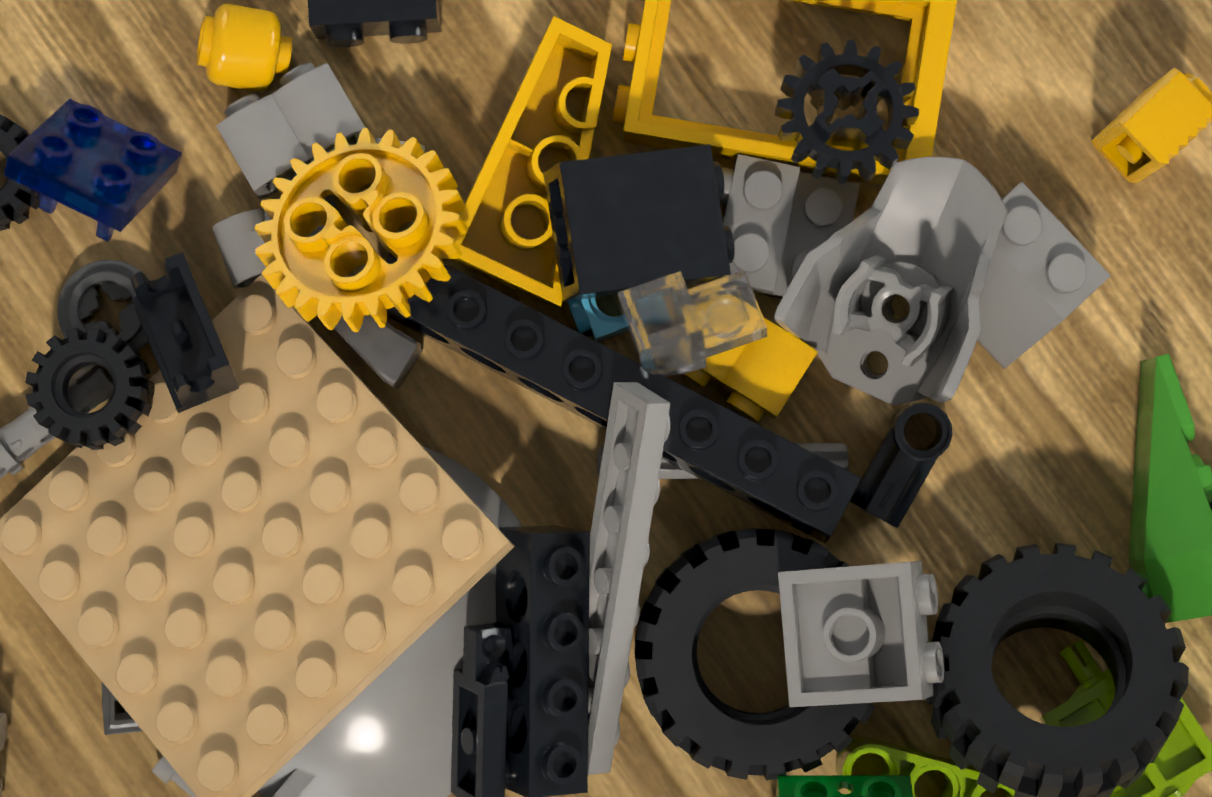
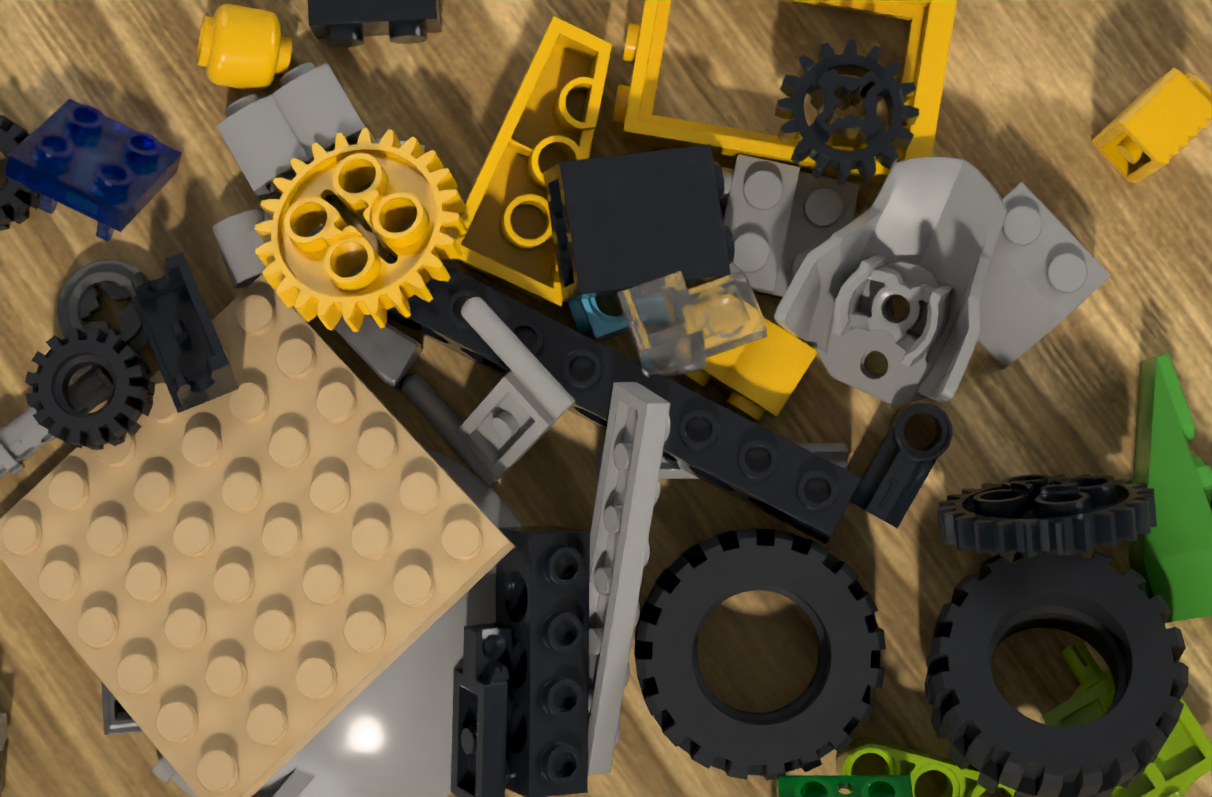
(510, 416): none -> light grey plate
(859, 634): light grey plate -> none
(1047, 515): none -> black gear

